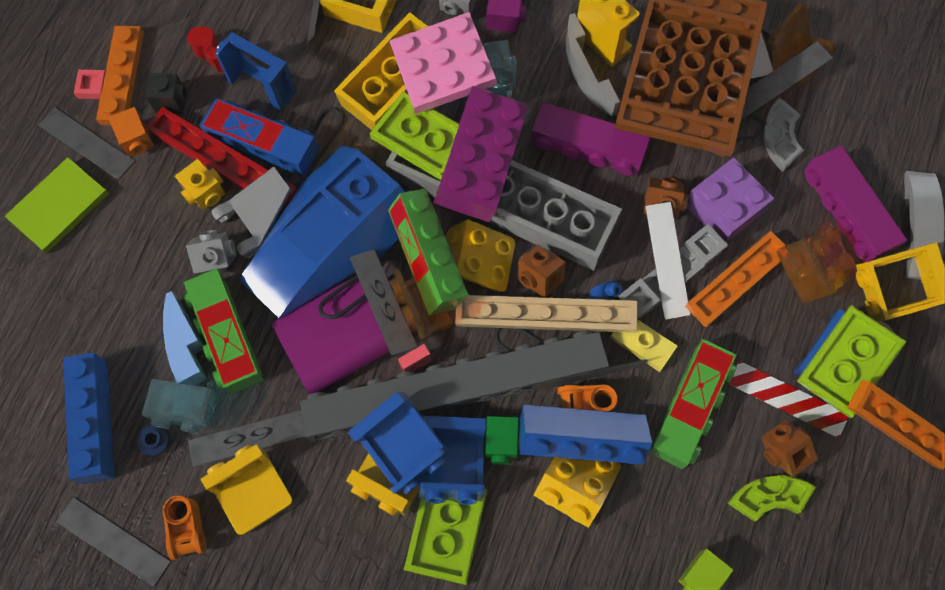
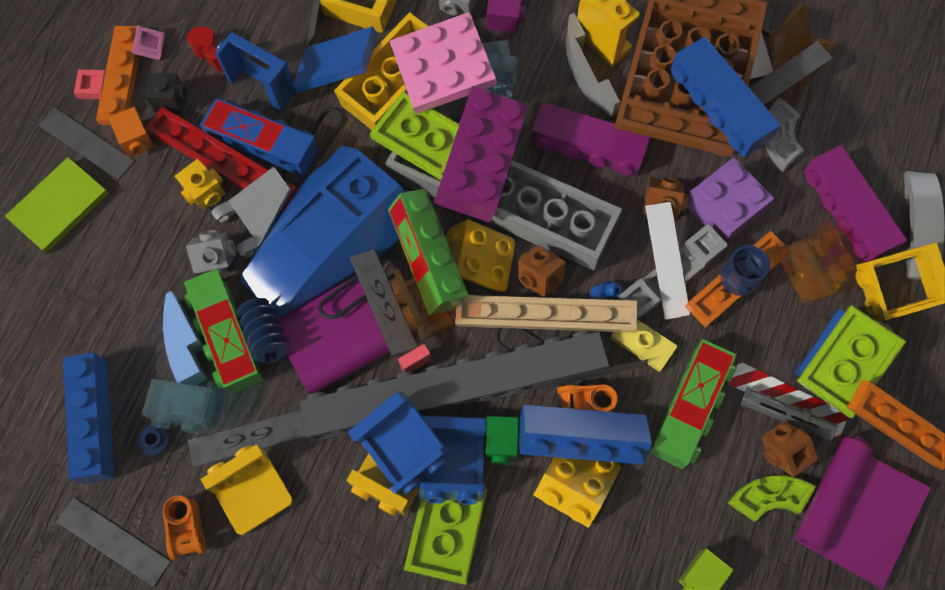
(148, 42): none -> bright pink tile
(262, 331): none -> dark blue piece
(335, 59): none -> blue tile
(724, 97): none -> blue brick
(745, 270): none -> dark blue wheel
(823, 428): none -> dark grey pin
(861, 512): none -> magenta door

